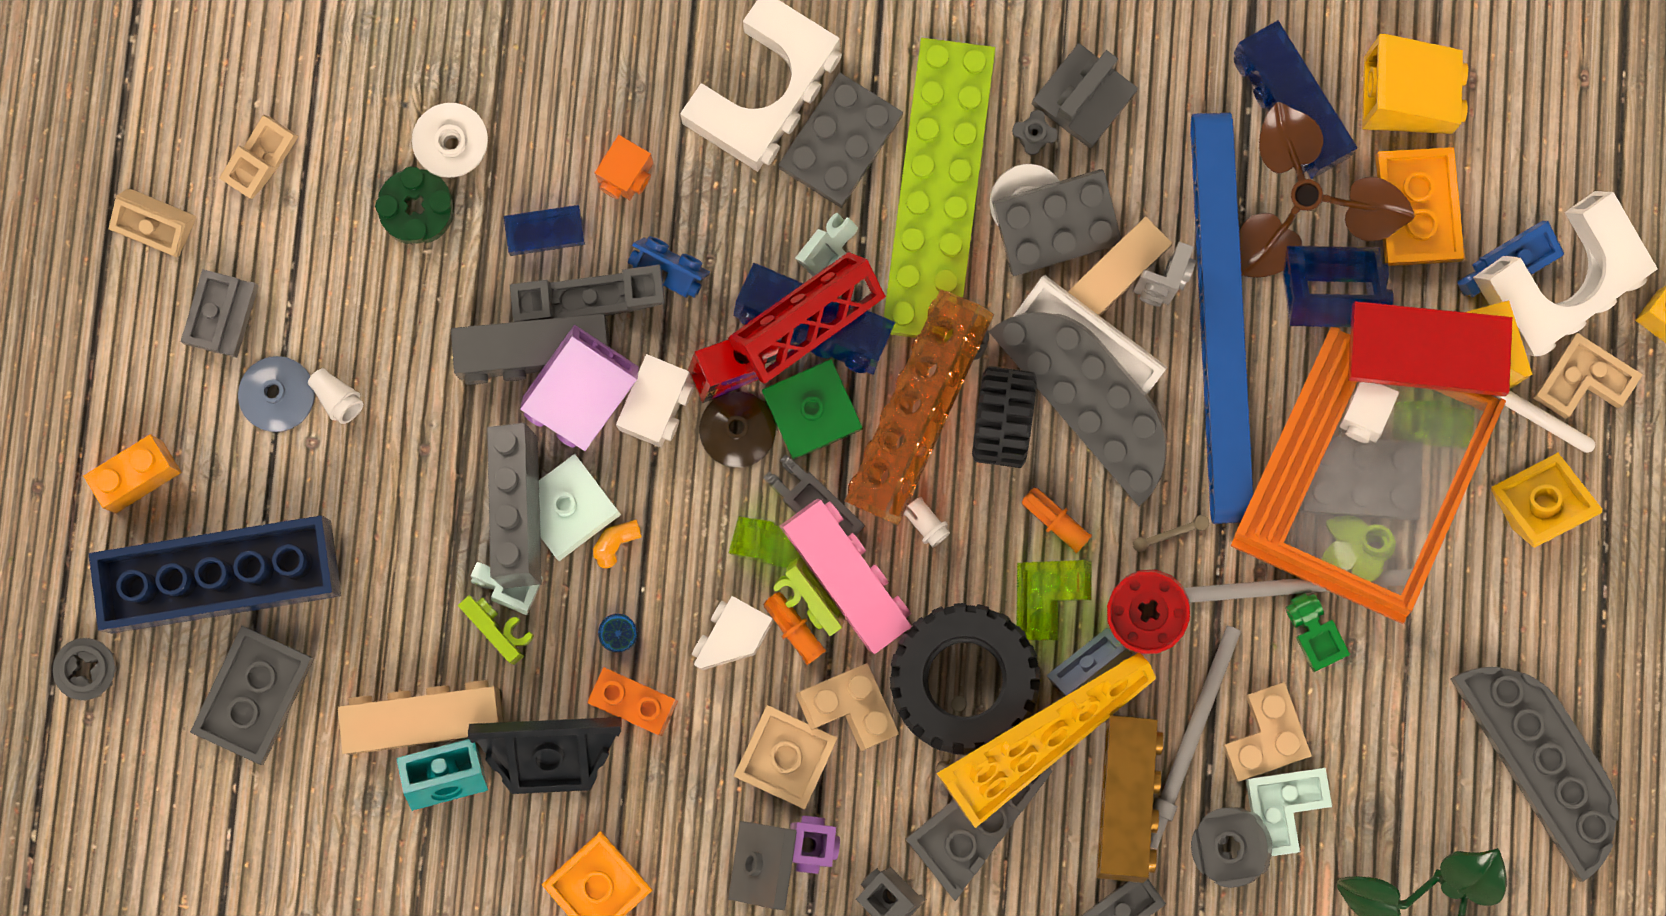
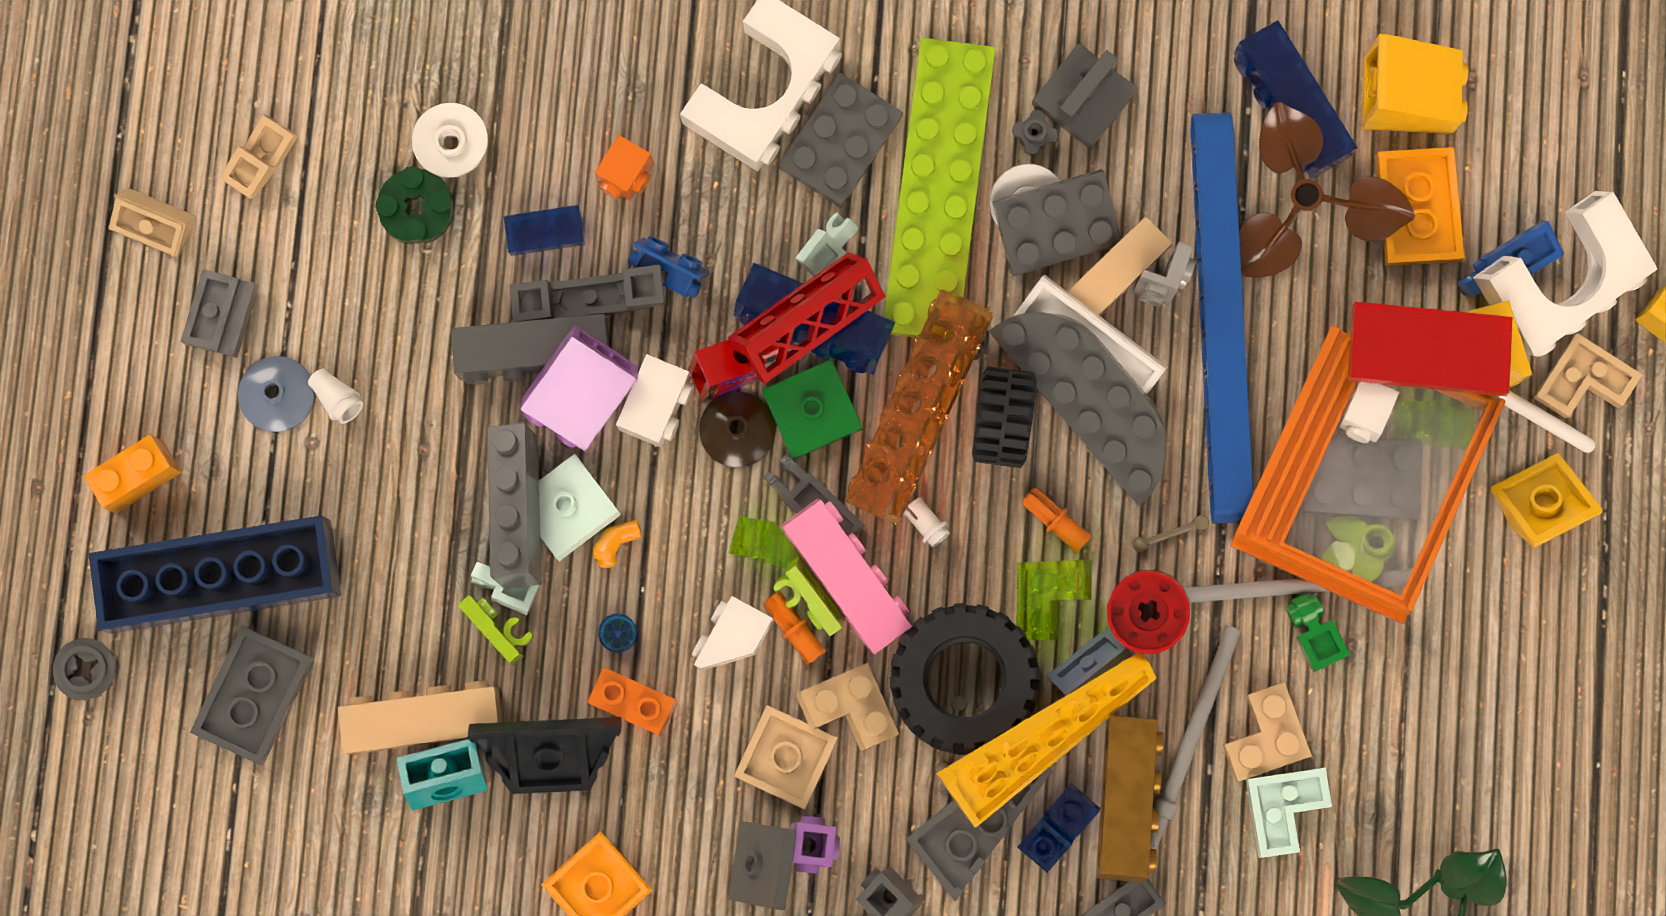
(1059, 827): none -> clear blue slope
(1219, 865): dark grey plate -> none
(1332, 265): clear blue window -> none
(1546, 761): dark grey plate -> none

